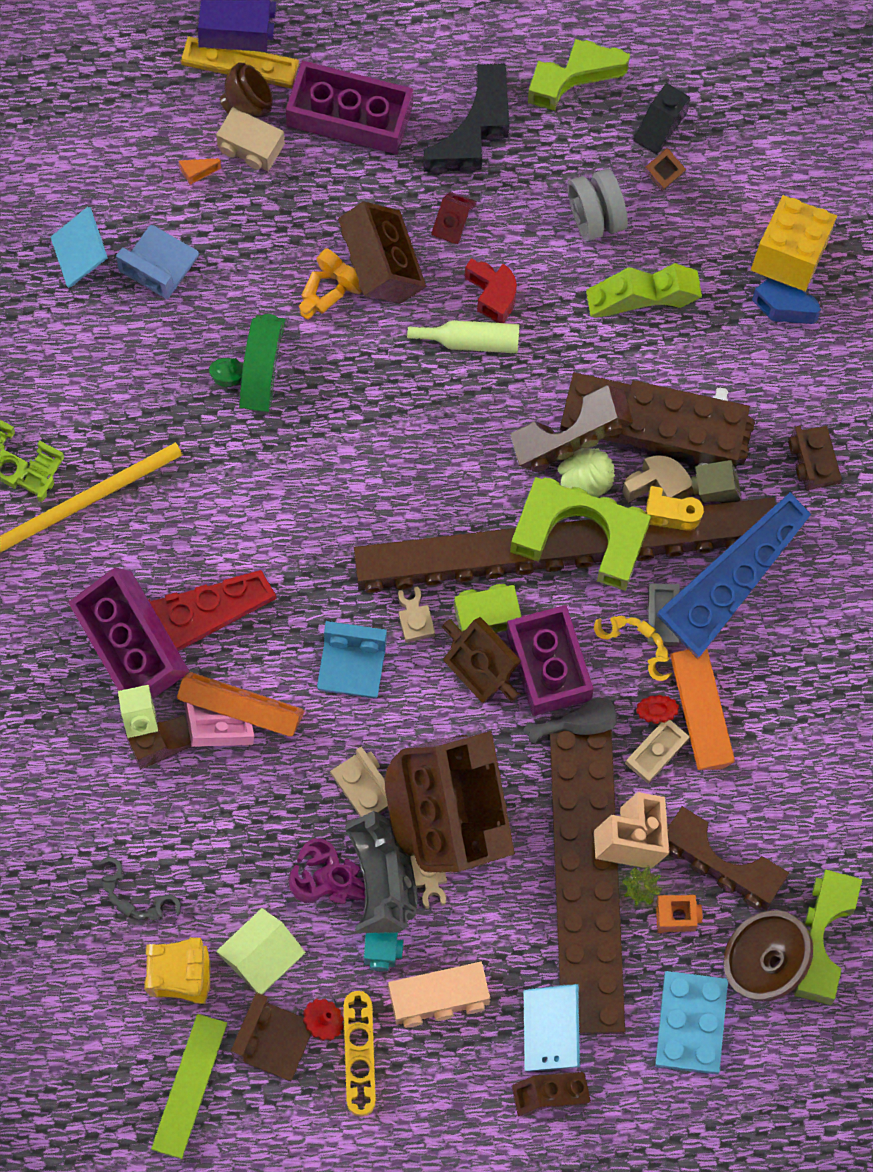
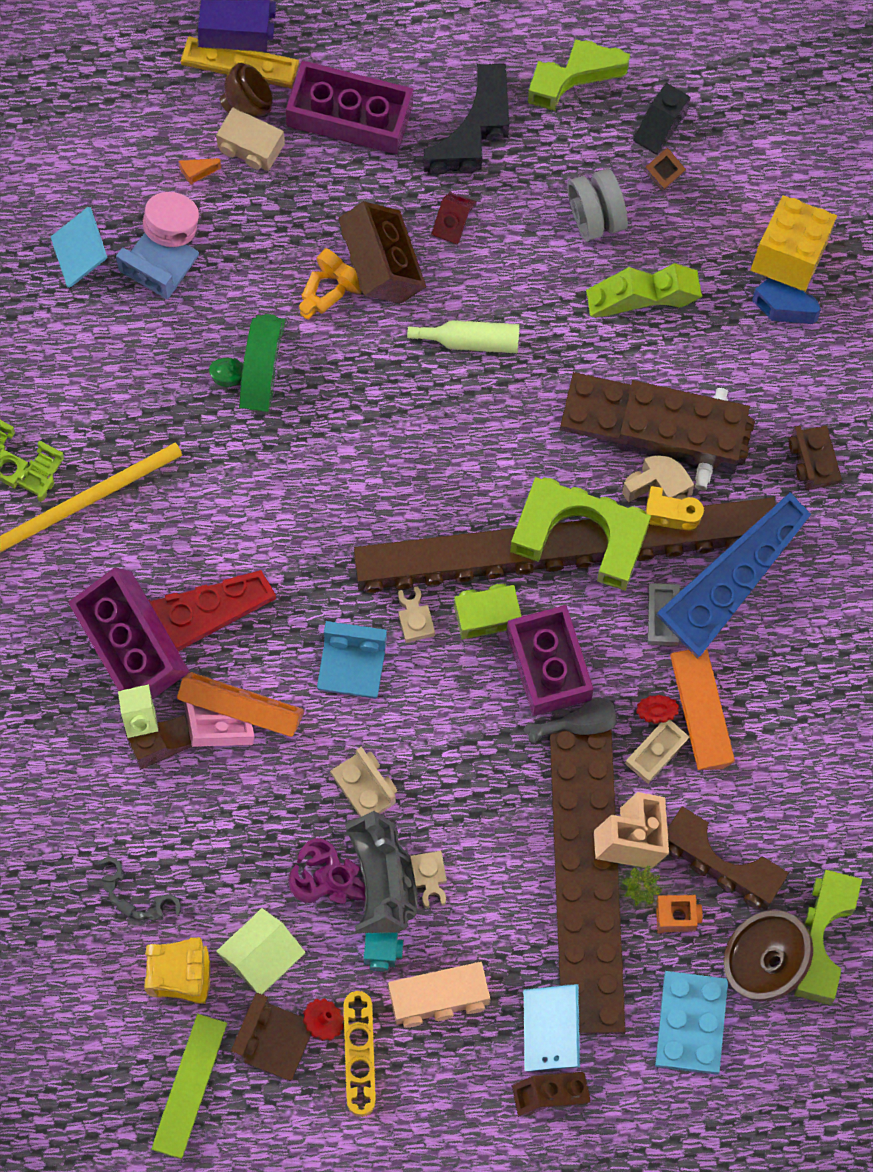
(170, 219): none -> bright pink head
(449, 803): reddish brown brick -> none
(481, 660): reddish brown plate -> none
(499, 289): red brick -> none
(588, 470): yellowish green hair -> none
(602, 415): arch -> none
(645, 629): yellow piece -> none
(717, 482): olive arch -> none

